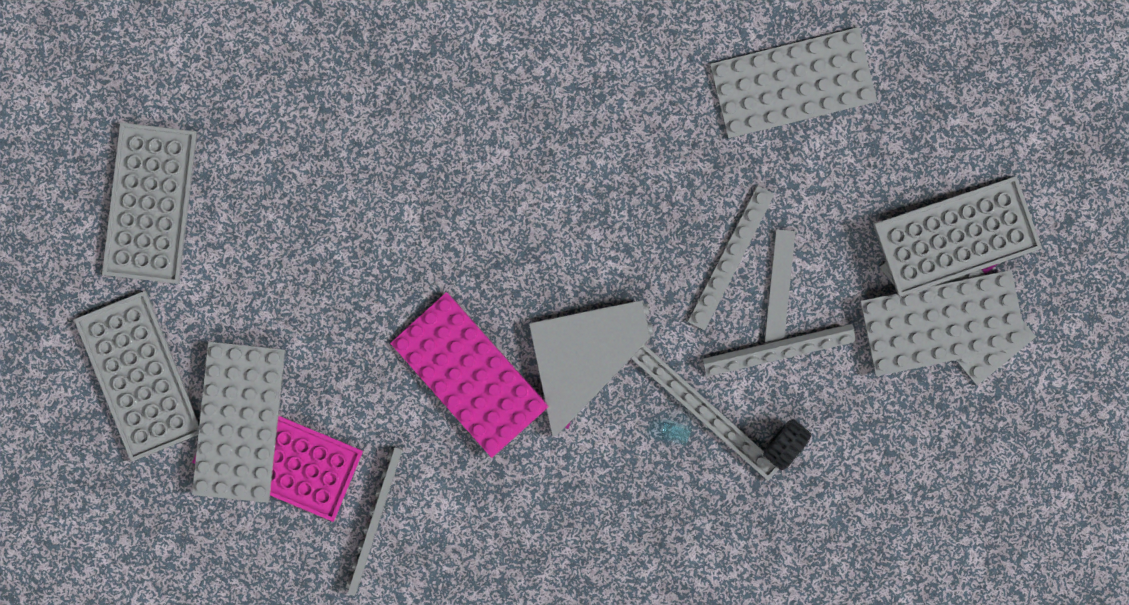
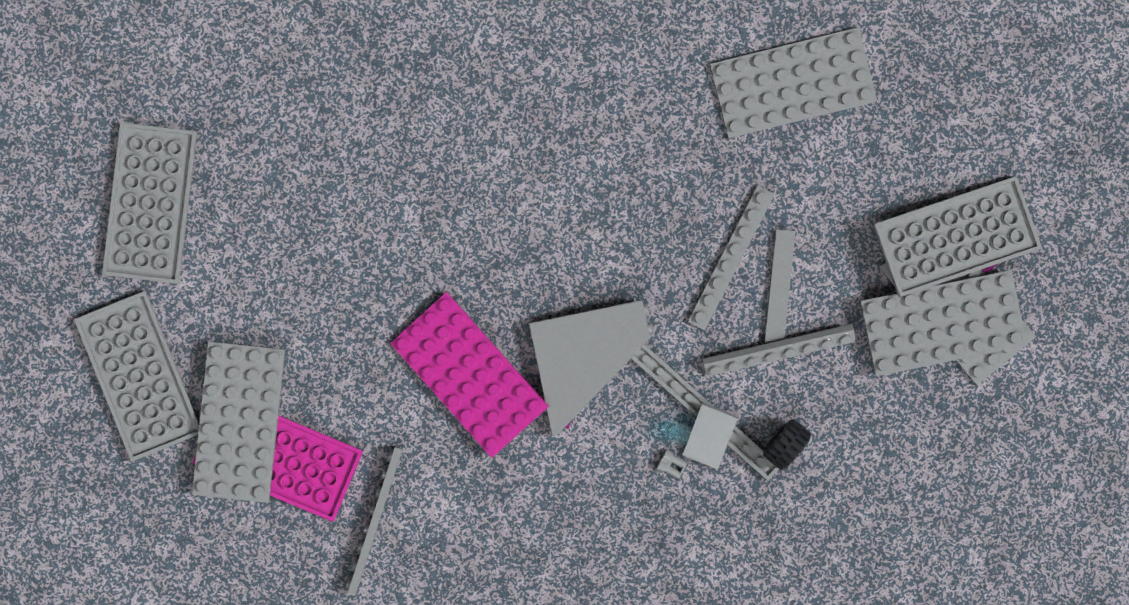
(665, 462): none -> light grey piece
(710, 436): none -> light grey tile

